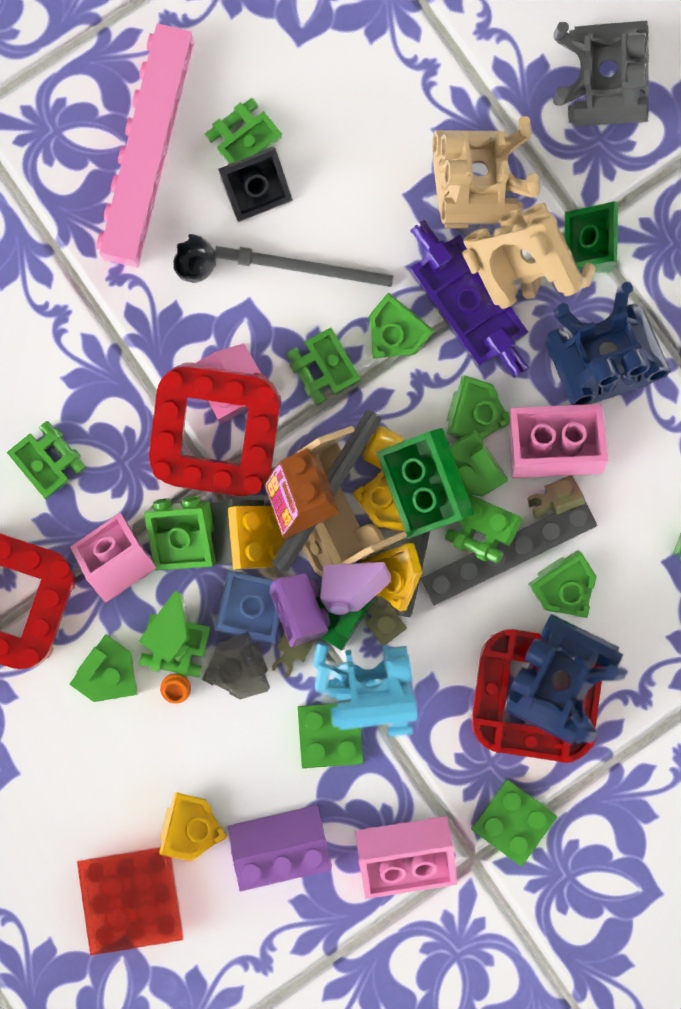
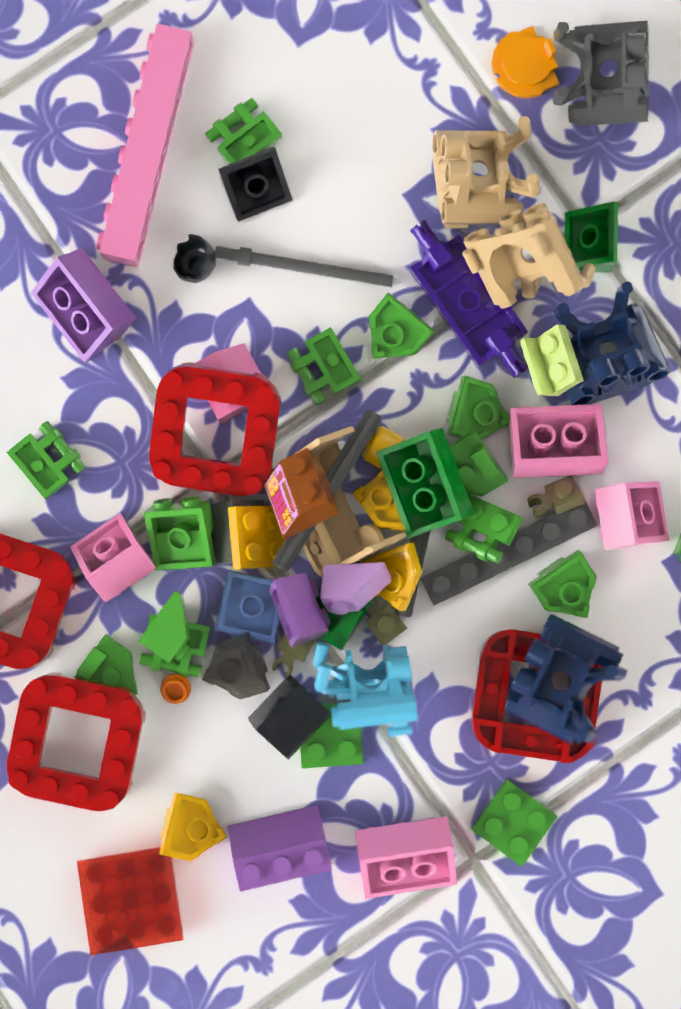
(62, 786): none -> red plate
(82, 304): none -> medium lavender slope
(288, 717): none -> black slope
(525, 63): none -> light orange piece
(552, 361): none -> yellowish green bracket
(631, 514): none -> bright pink slope

